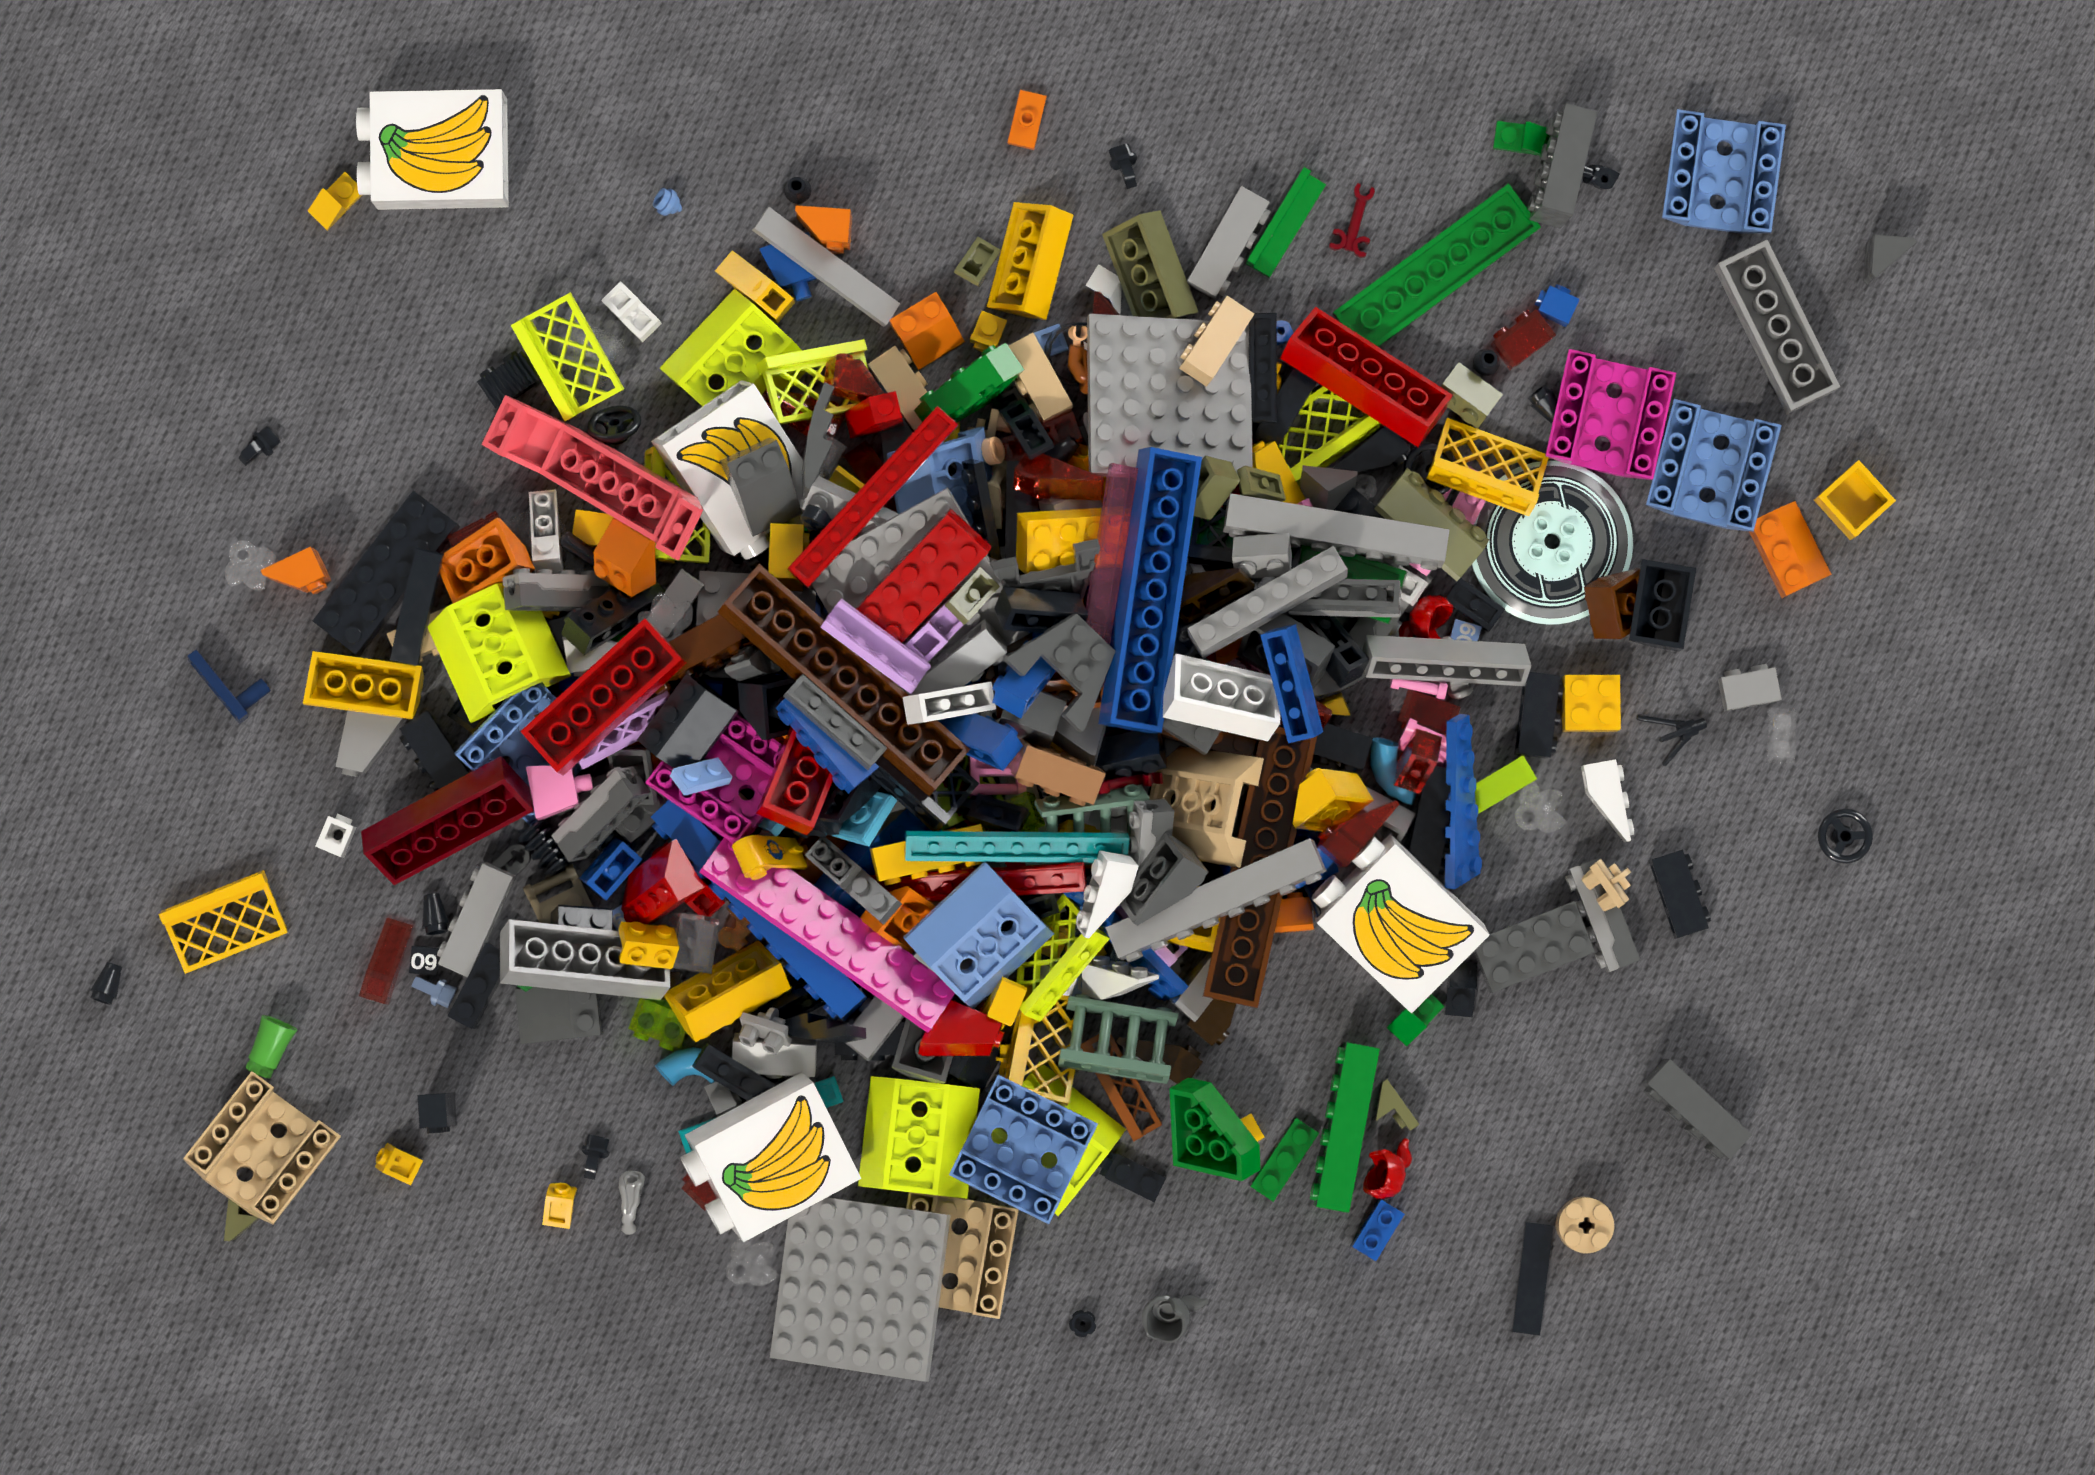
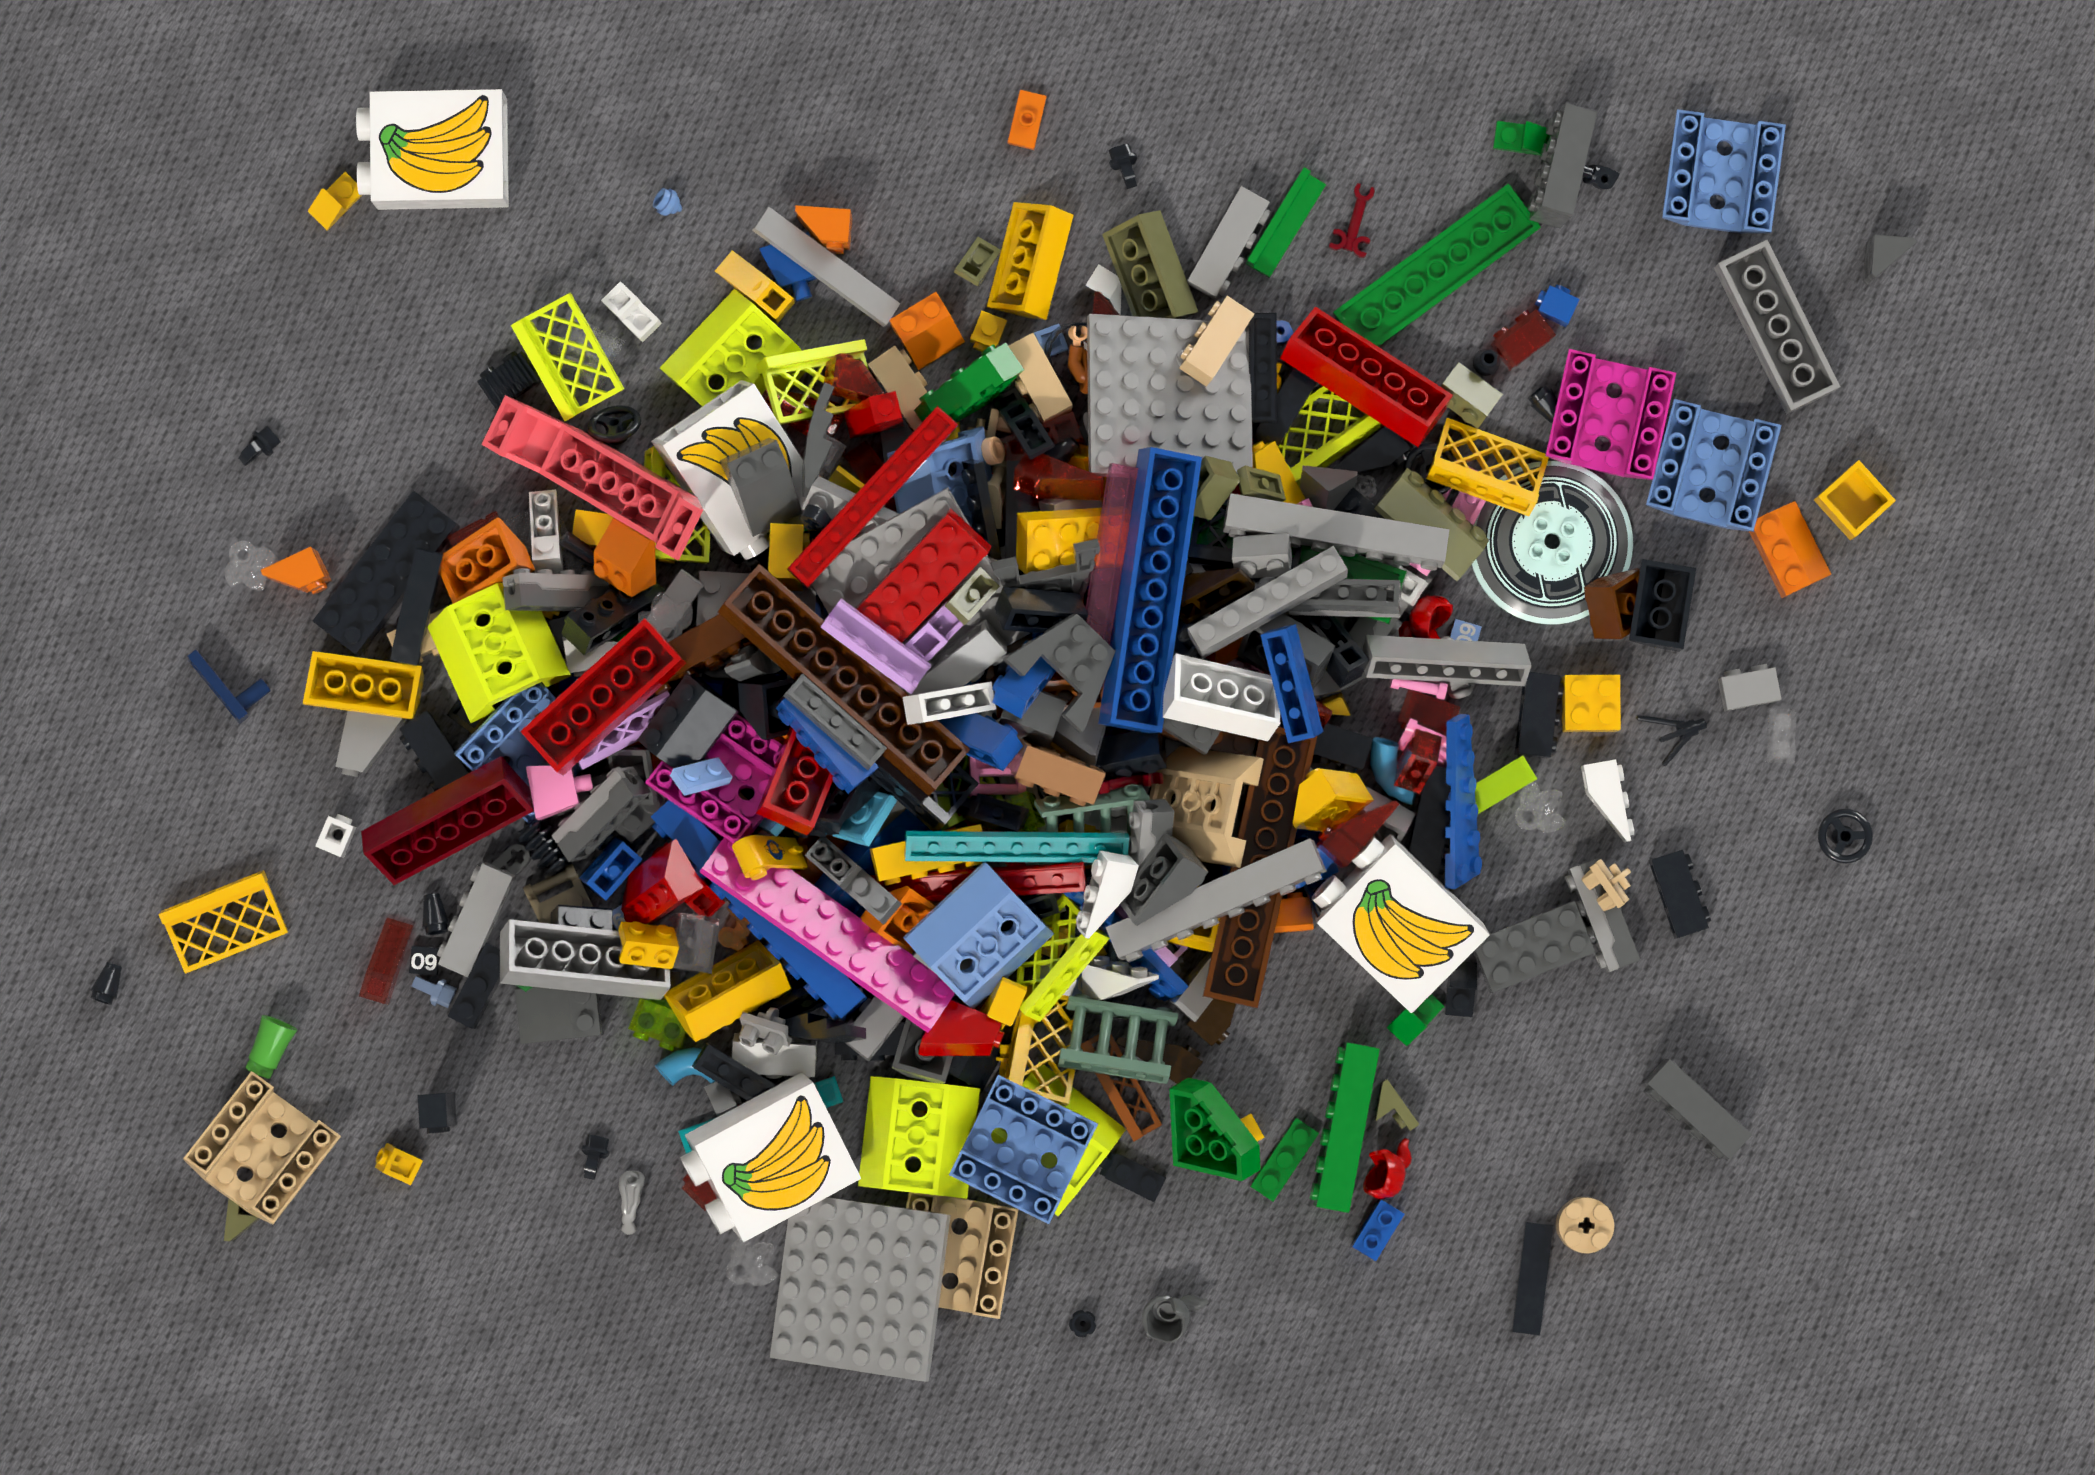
(559, 1205): yellow bracket -> none
(798, 196): black cone -> none
(1475, 604): black plate -> none

